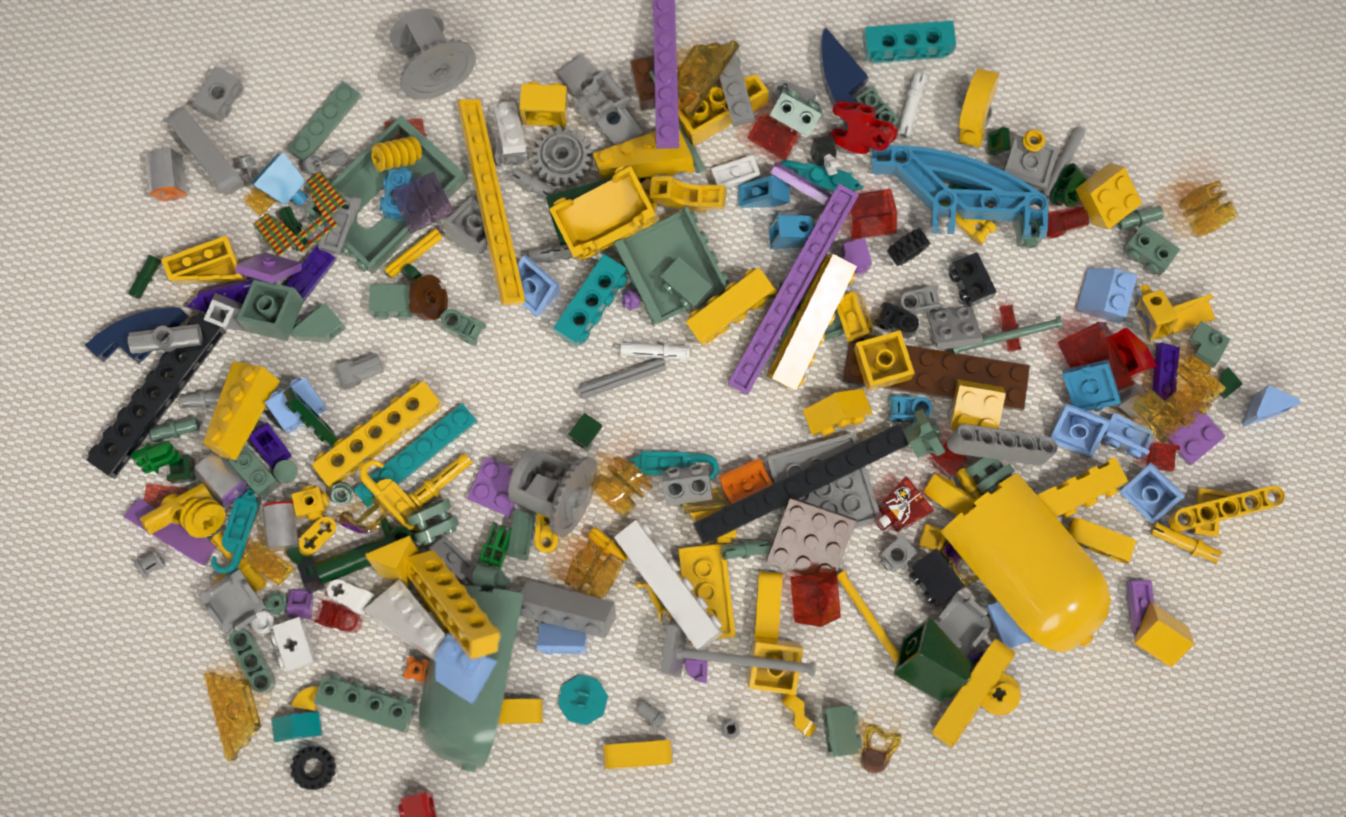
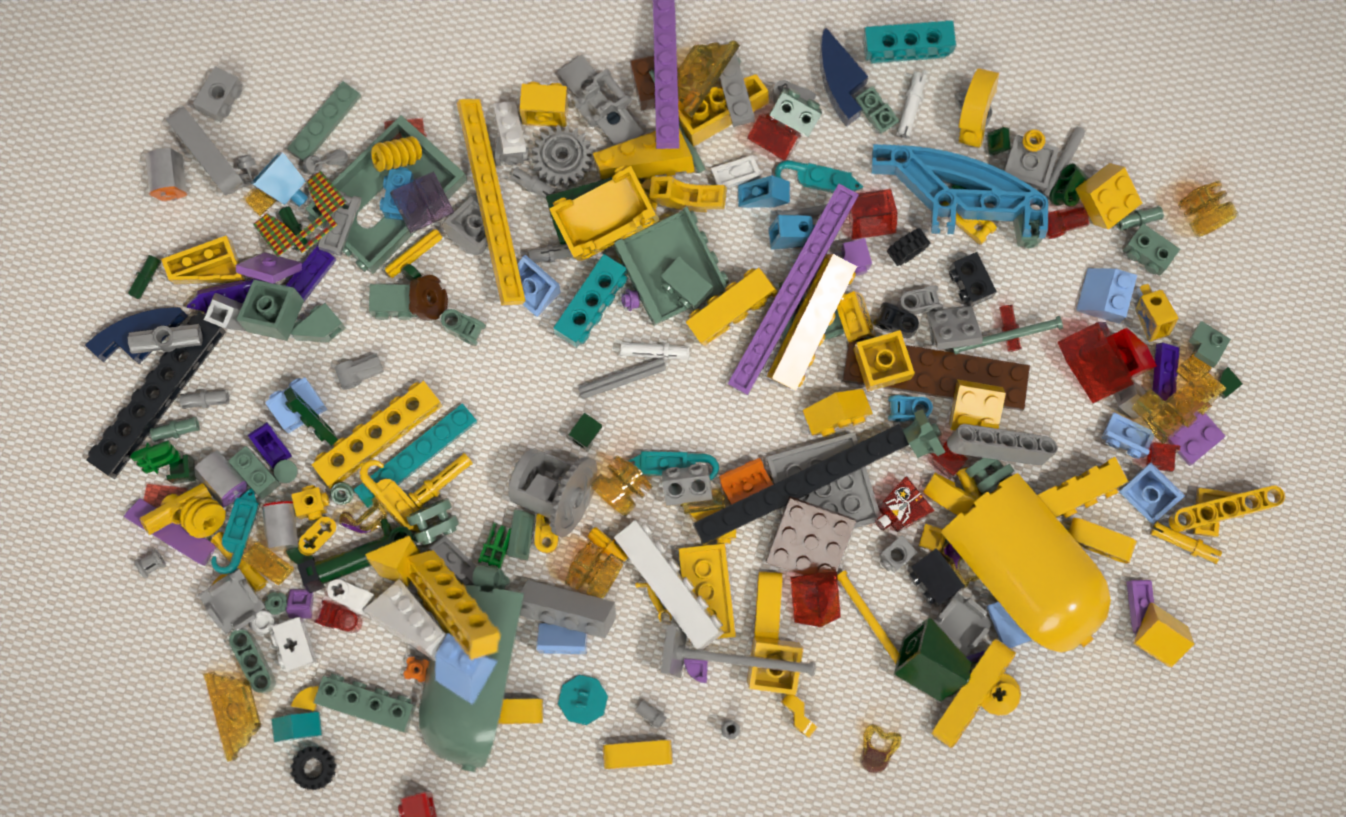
(239, 408): yellow wedge -> none
(433, 61): light grey piece -> none
(491, 487): medium lavender plate -> none
(744, 549): sand green pin -> none
(801, 183): tile -> none
(824, 152): pearl dark grey piece -> none
(841, 731): sand green slope -> none
(863, 128): red piece -> none
(1079, 430): light blue slope -> none
(1092, 386): dark azure plate -> none
(1192, 313): yellow panel -> none
(1267, 404): light blue slope -> none

